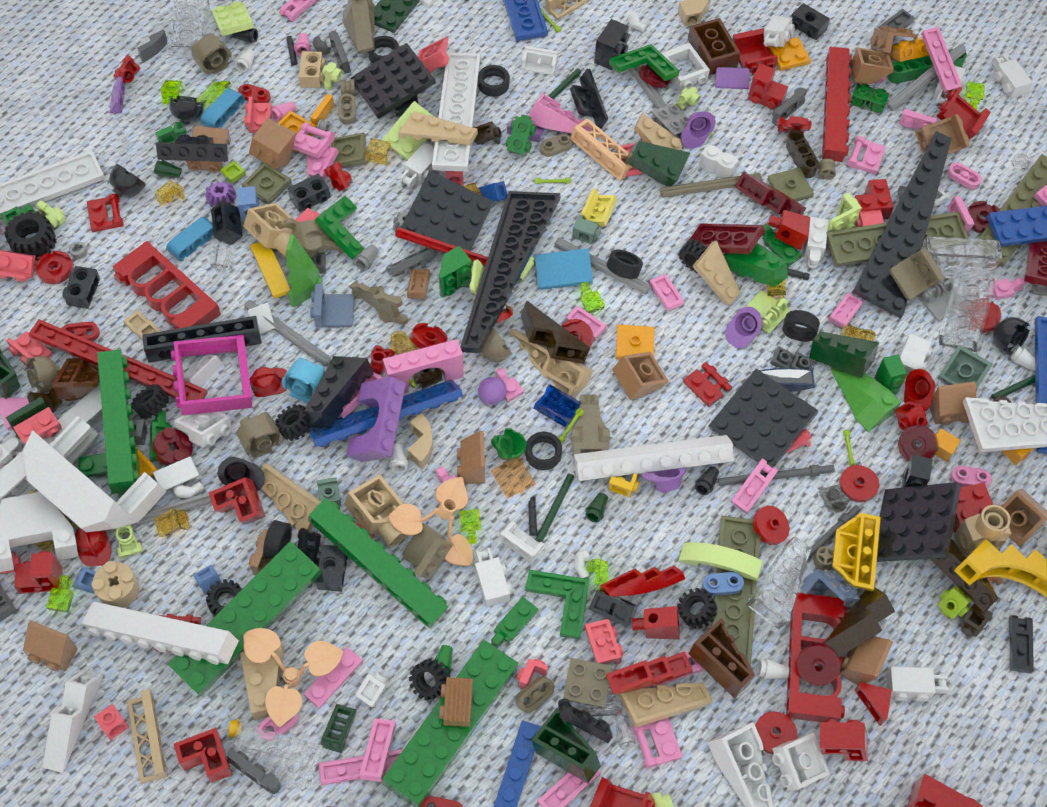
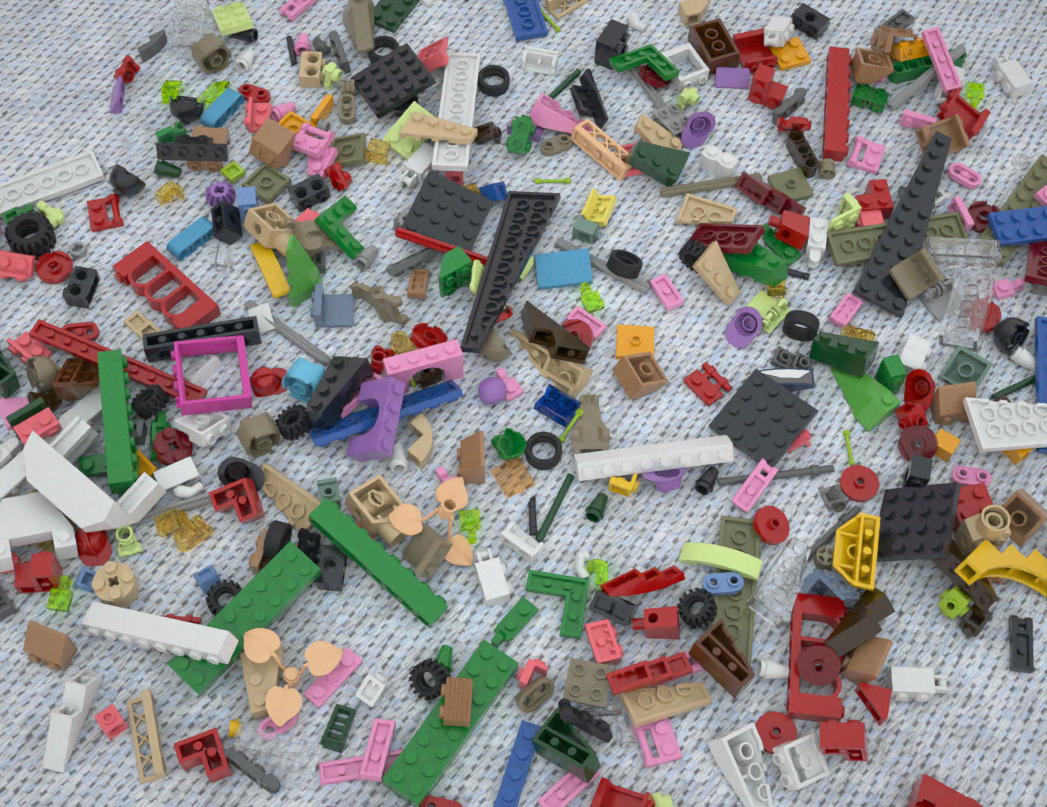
(195, 531): none -> clear yellow piece
(701, 210): none -> tan wing

